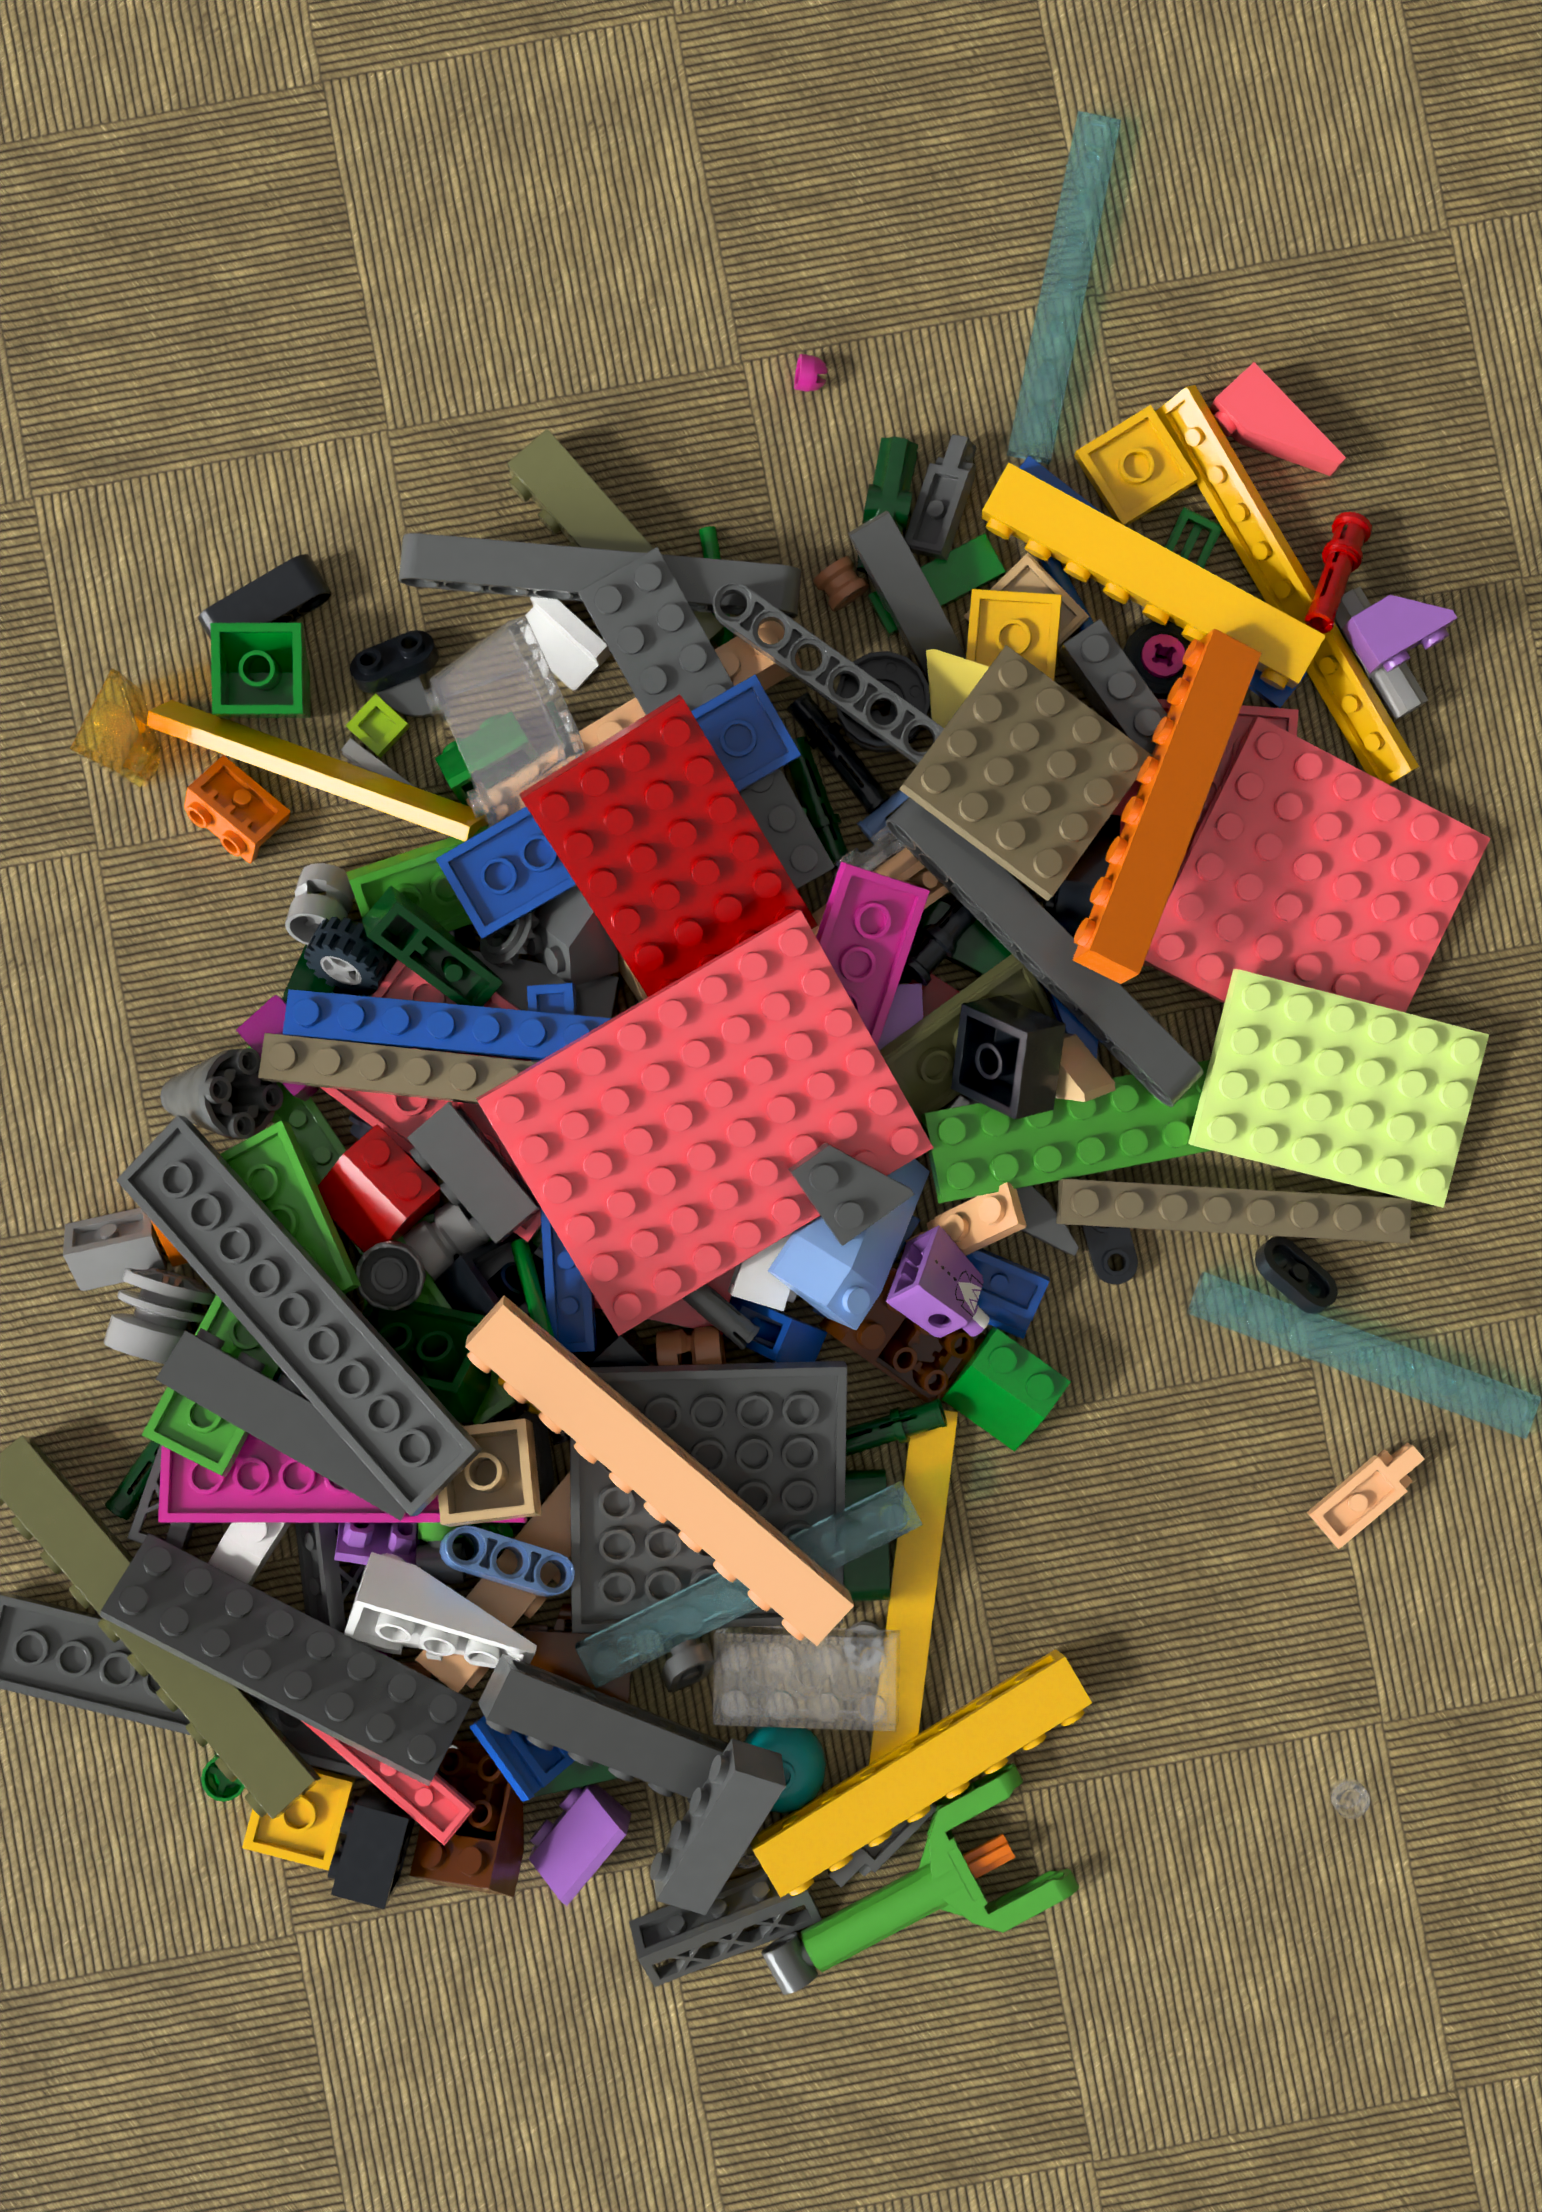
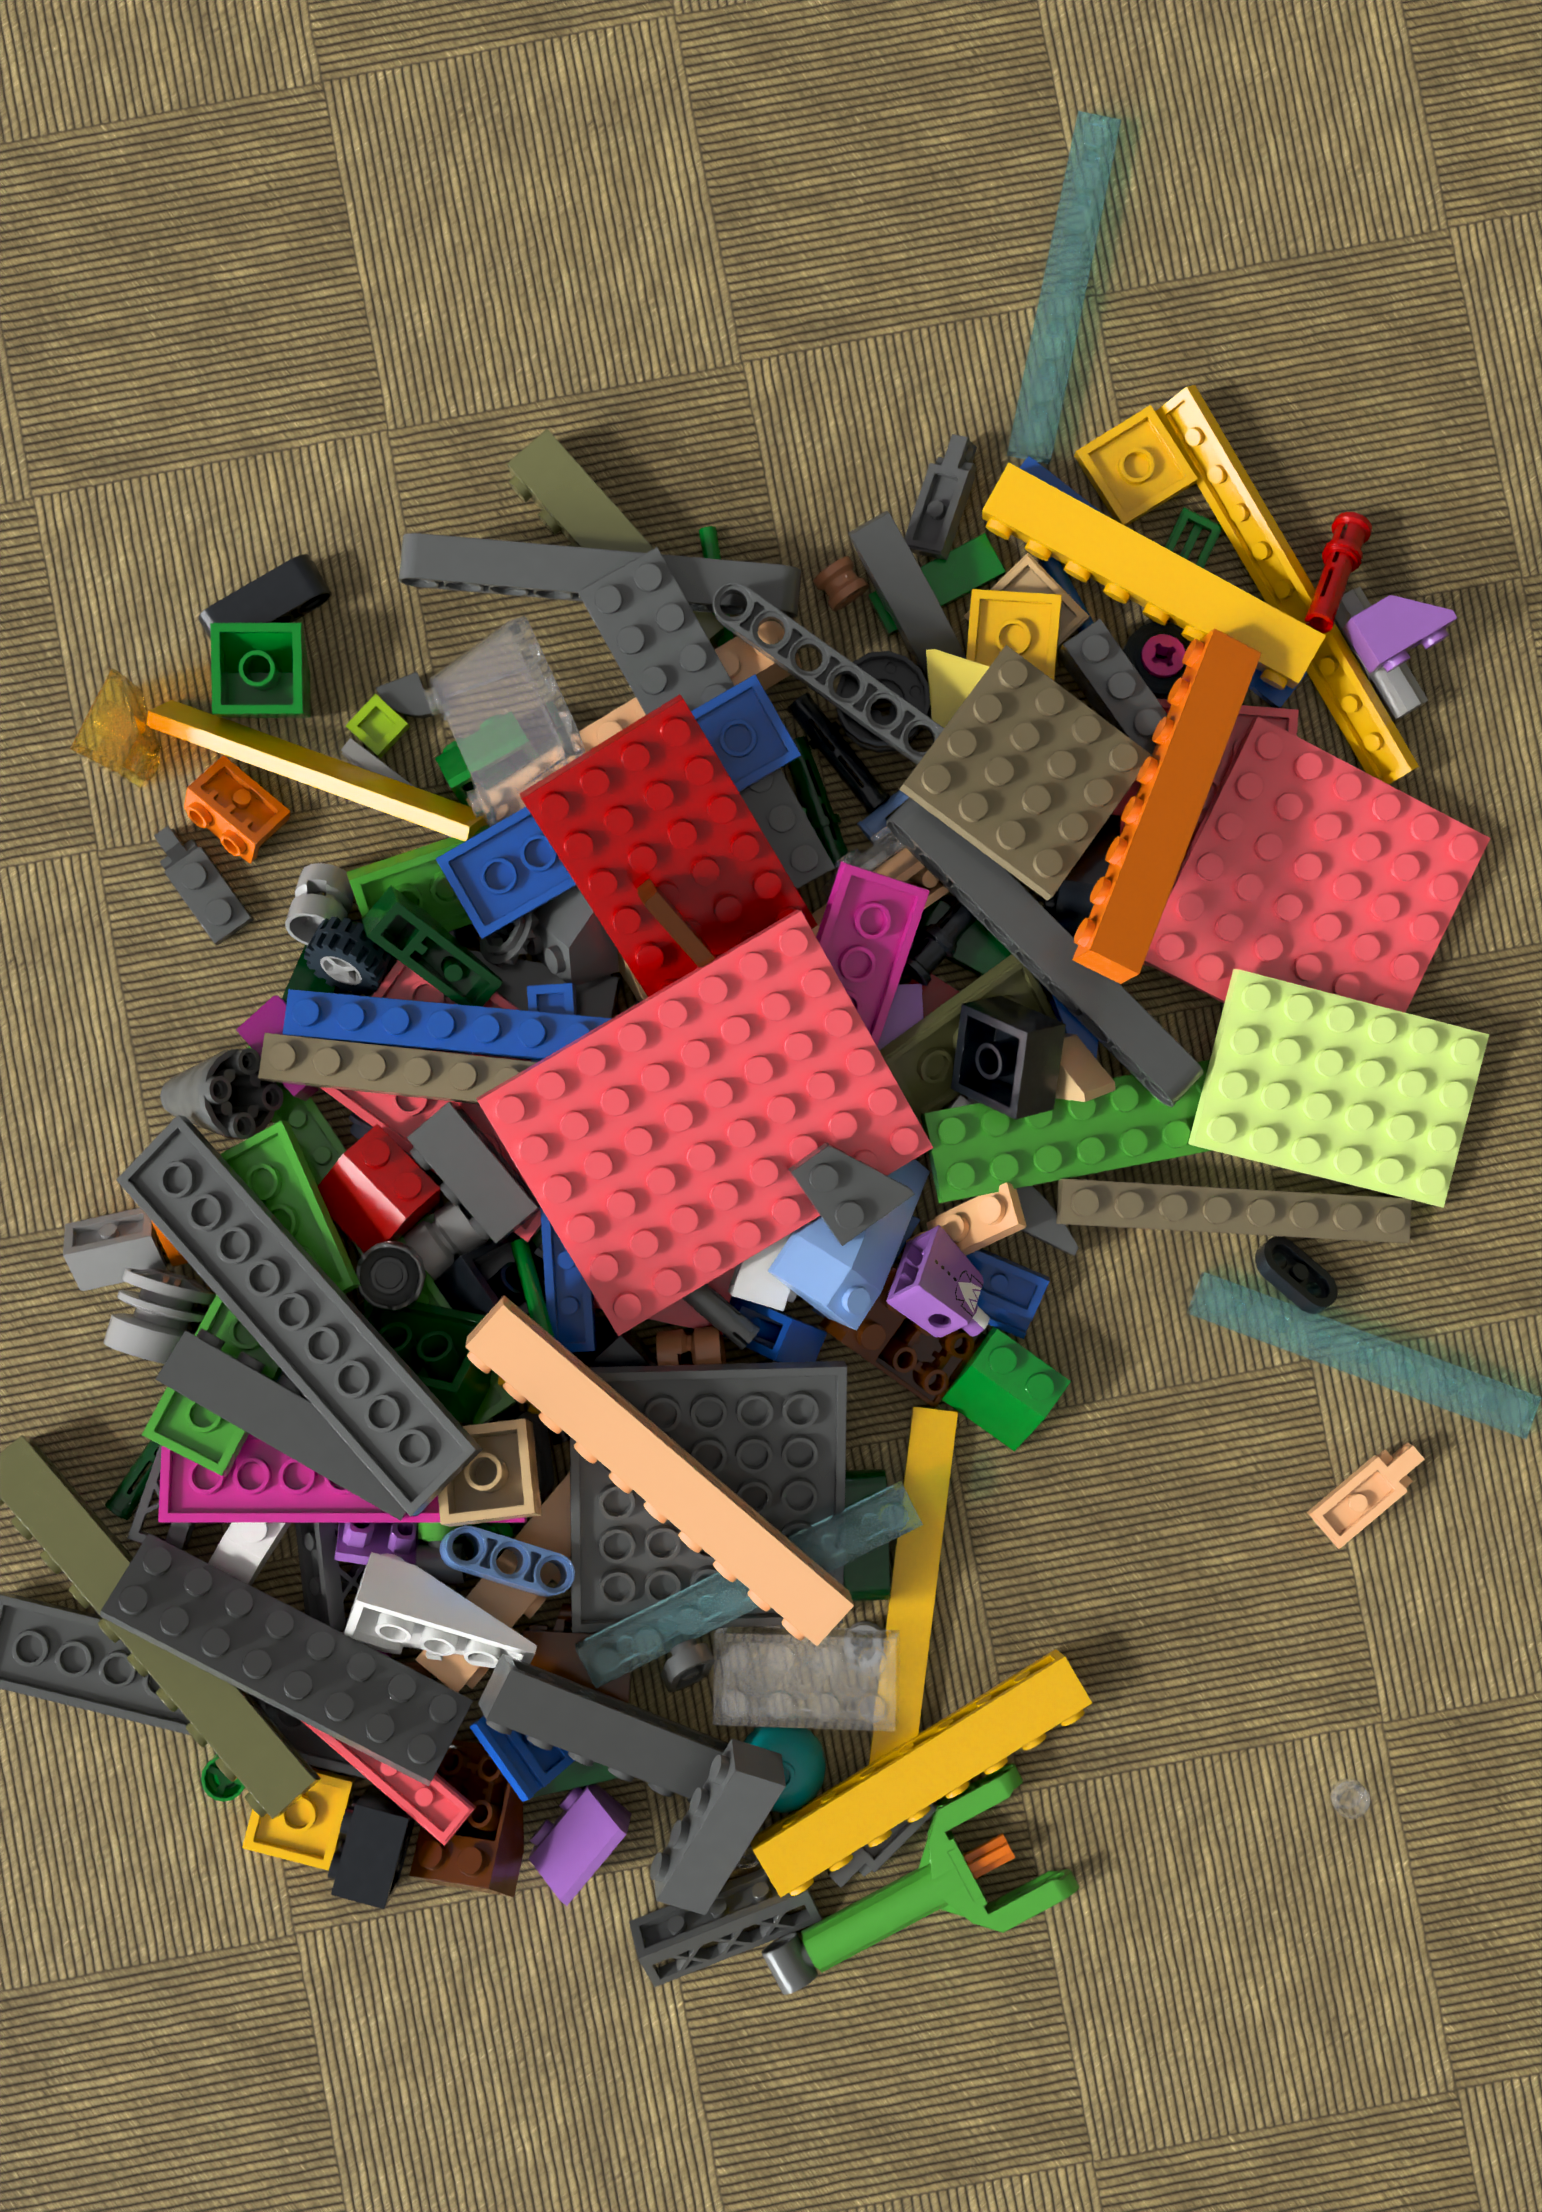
(202, 886): none -> dark grey hinge
(394, 661): black plate -> none
(566, 642): white panel -> none
(675, 924): none -> reddish brown tile
(806, 373): dark pink hinge -> none
(891, 483): dark green piece -> none
(896, 1426): dark green pin -> none
(1105, 1242): black plate -> none
(1267, 420): coral slope -> none

